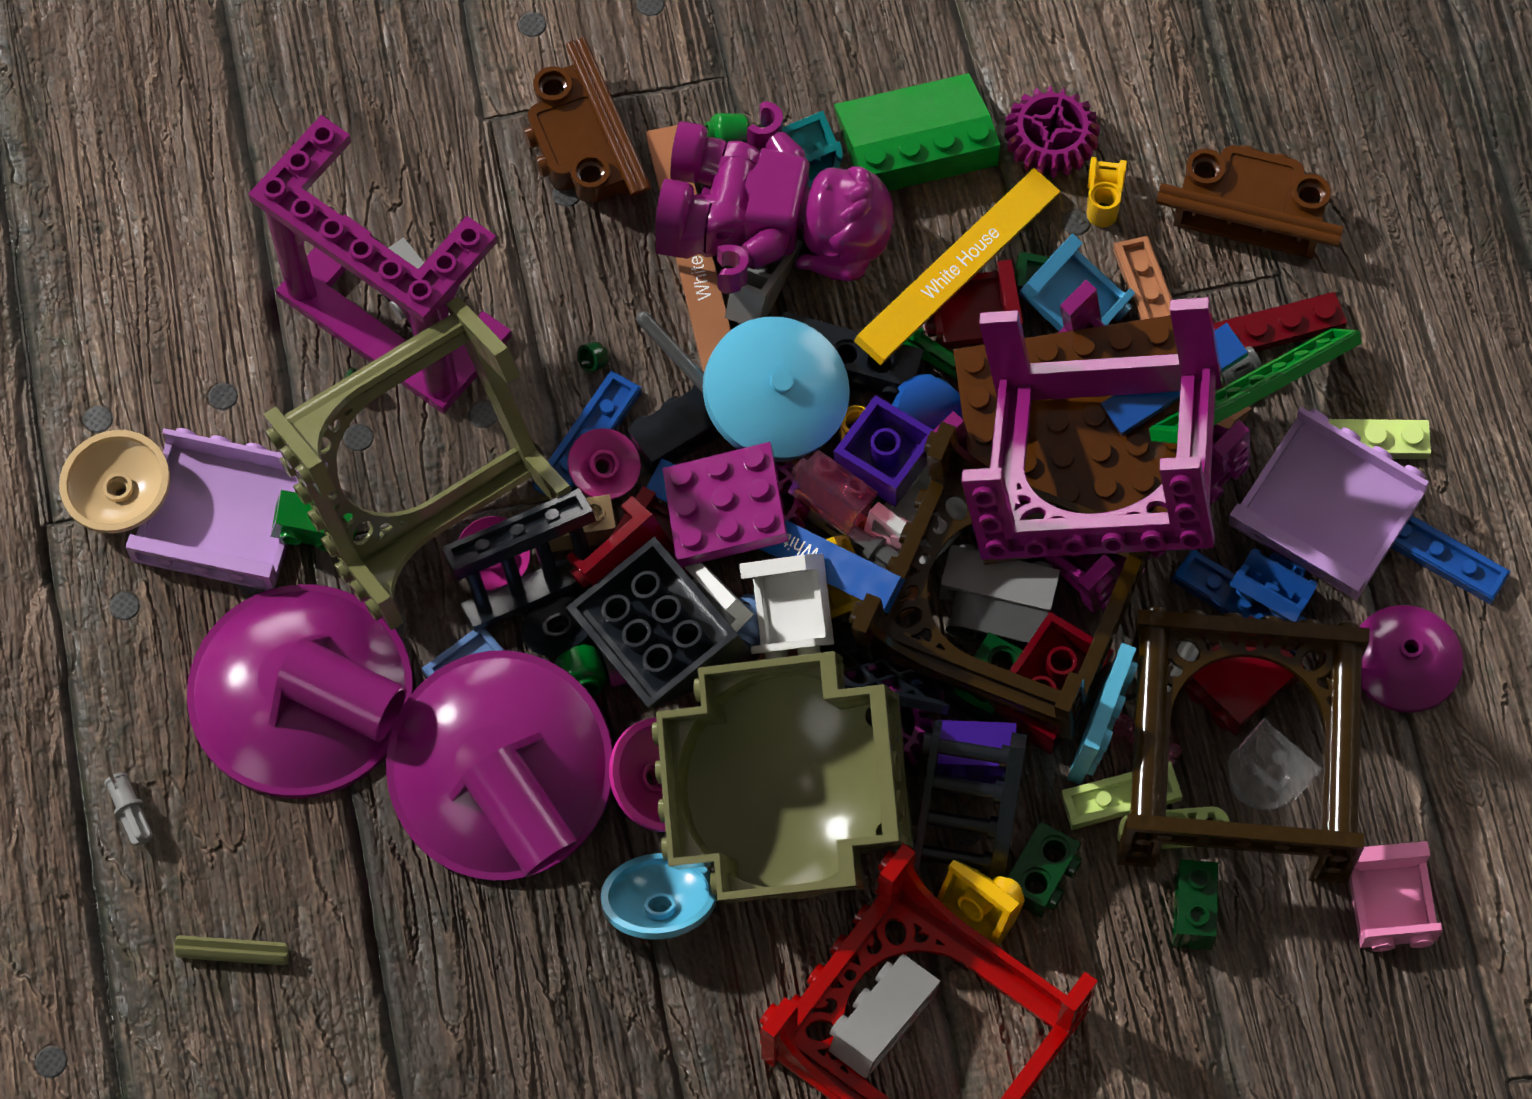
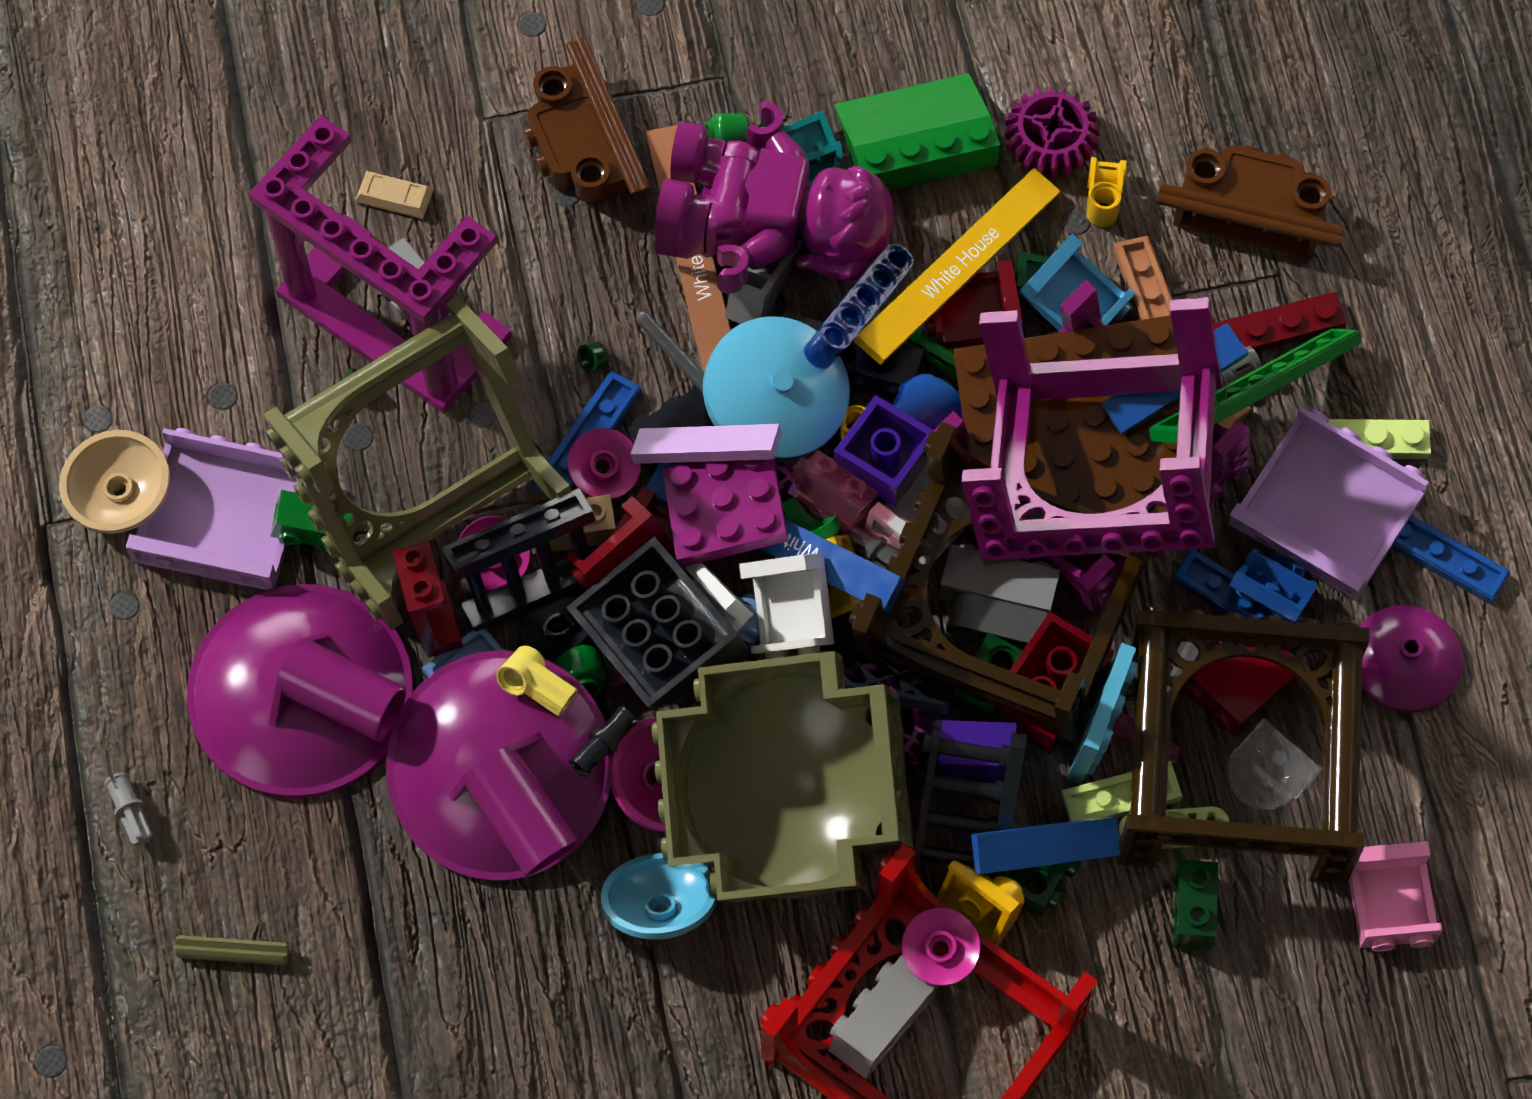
(394, 195): none -> tan tile
(427, 599): none -> dark red panel
(527, 674): none -> light yellow piece
(603, 741): none -> black pin
(706, 443): none -> lavender tile
(797, 515): none -> green hair
(858, 306): none -> clear blue beam
(944, 927): none -> dark pink dish
(1045, 845): none -> blue tile

